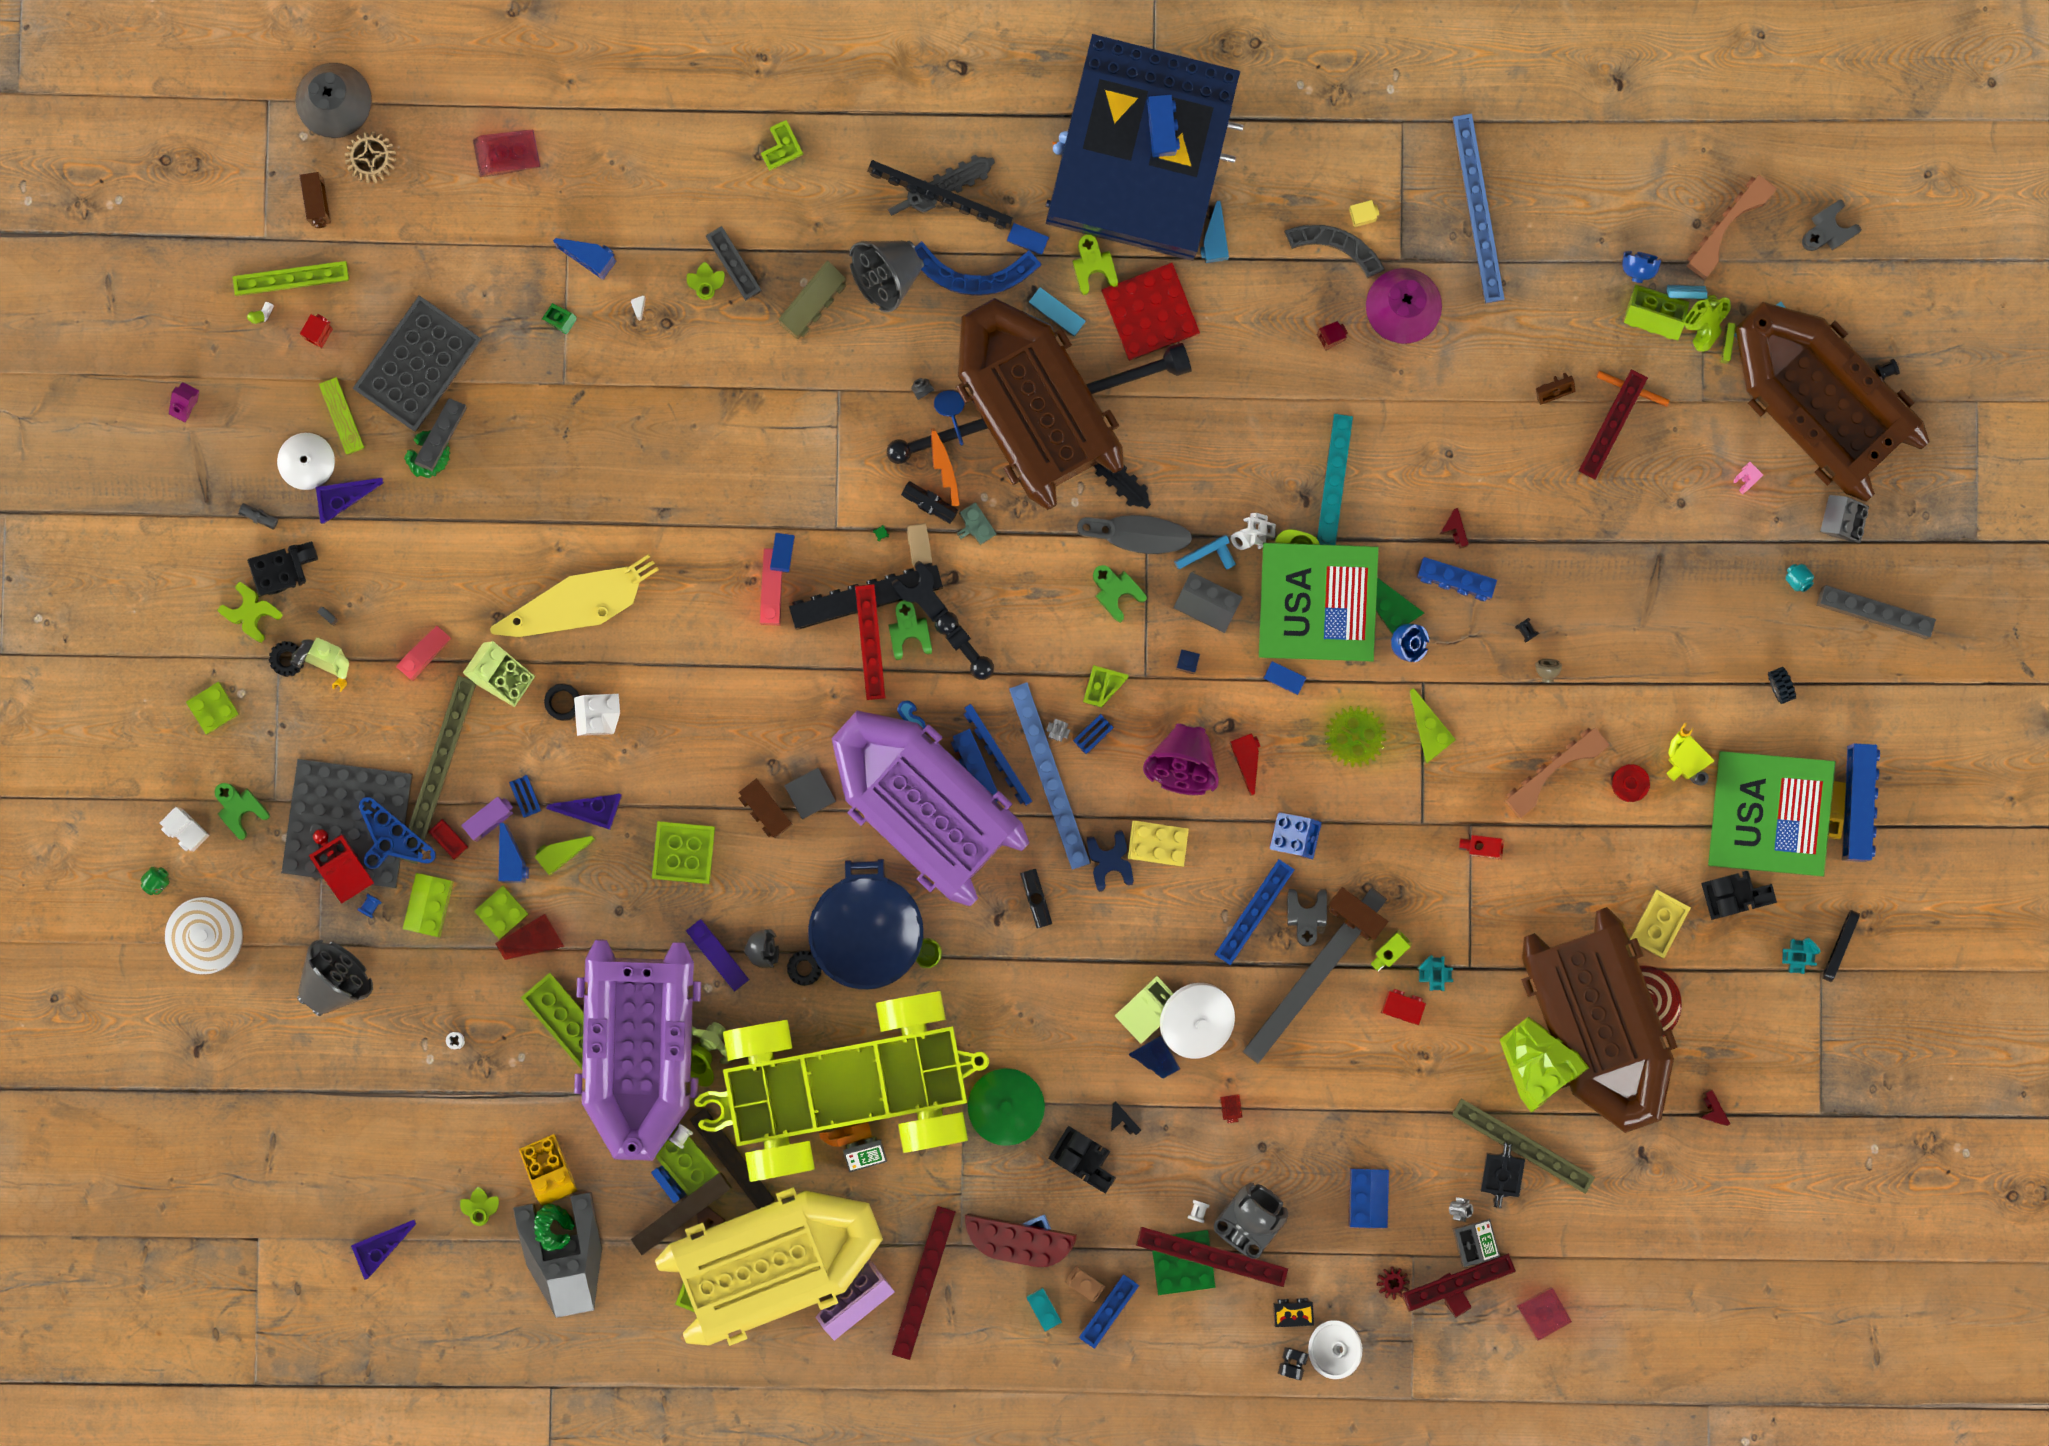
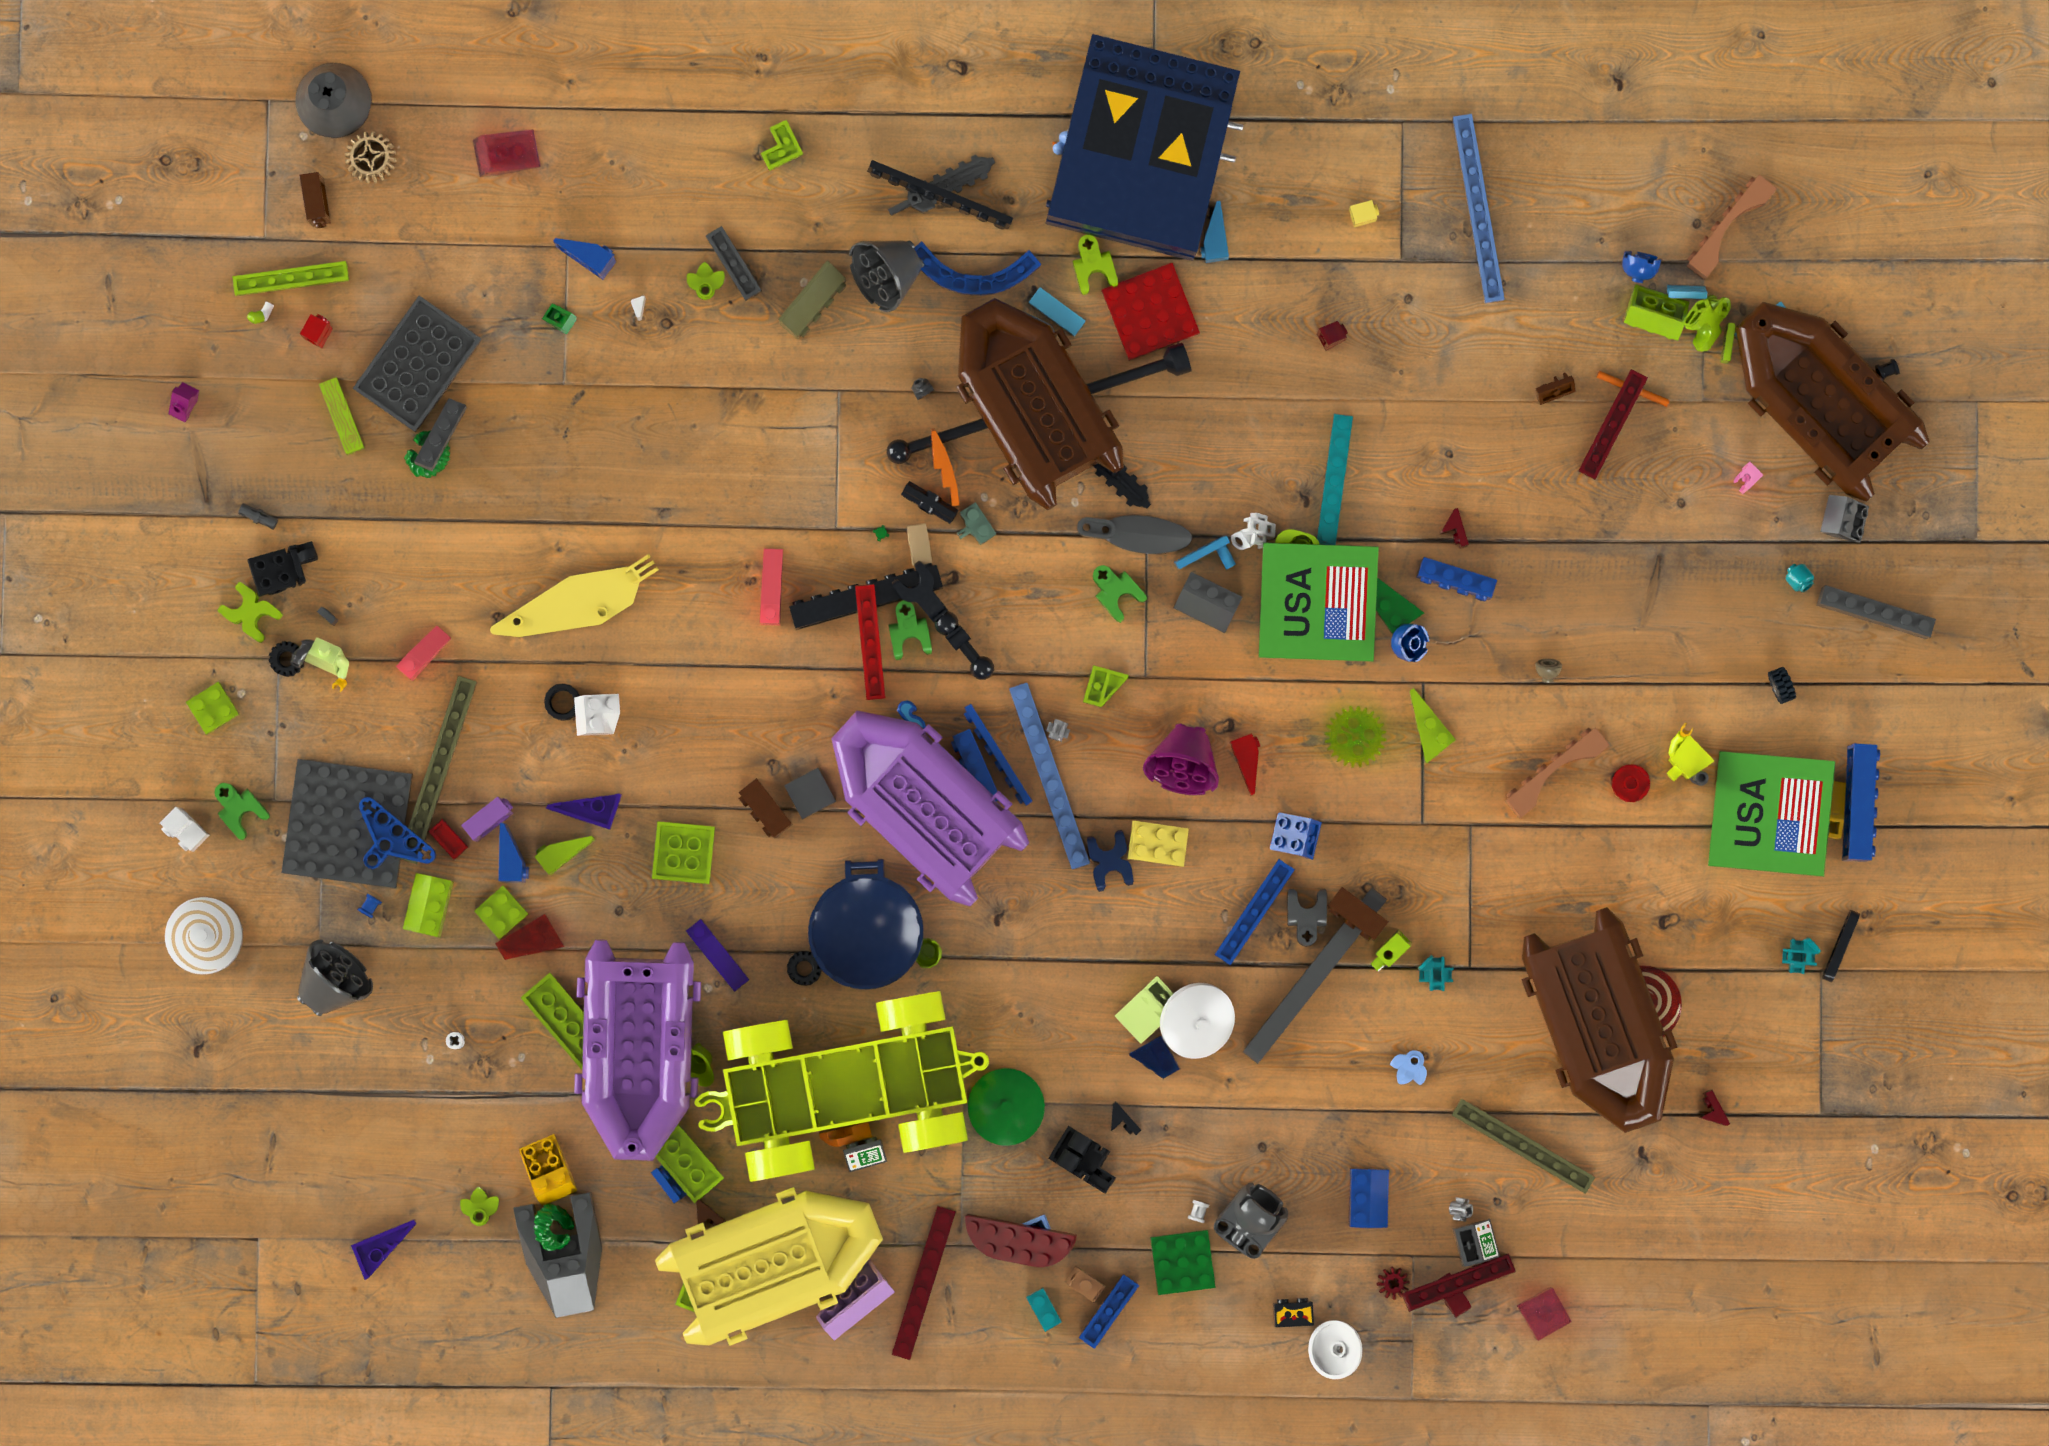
(155, 880): green head -> none
(319, 462): white dish -> none
(338, 497): dark purple wing -> none
(342, 869): red slope -> none
(499, 673): yellowish green slope -> none
(519, 781): blue tile -> none
(680, 1136): white bush -> none
(681, 1213): dark brown tile -> none
(712, 1039): yellowish green piece -> none
(733, 1162): dark brown tile -> none
(762, 949): dark grey cylinder -> none
(782, 552): blue tile -> none
(950, 404): blue piece -> none
(1027, 239): blue tile -> none
(1039, 911): black piece -> none
(1081, 745): blue tile -> none
(1162, 125): blue brick -> none
(1187, 661): dark blue brick -> none
(1212, 1257): dark red plate -> none
(1231, 1108): clear red brick -> none
(1284, 678): blue tile -> none
(1291, 1370): black wheel -> none
(1337, 239): dark grey tile -> none
(1399, 320): magenta cone -> none
(1403, 1007): red piece -> none
(1407, 1070): none -> light blue plate
(1491, 848): red torso -> none
(1502, 1175): black plate -> none
(1527, 630): black bush -> none
(1539, 1062): lime wedge -> none
(1660, 923): light yellow plate -> none
(1734, 894): black plate -> none
(1827, 229): dark grey piece -> none

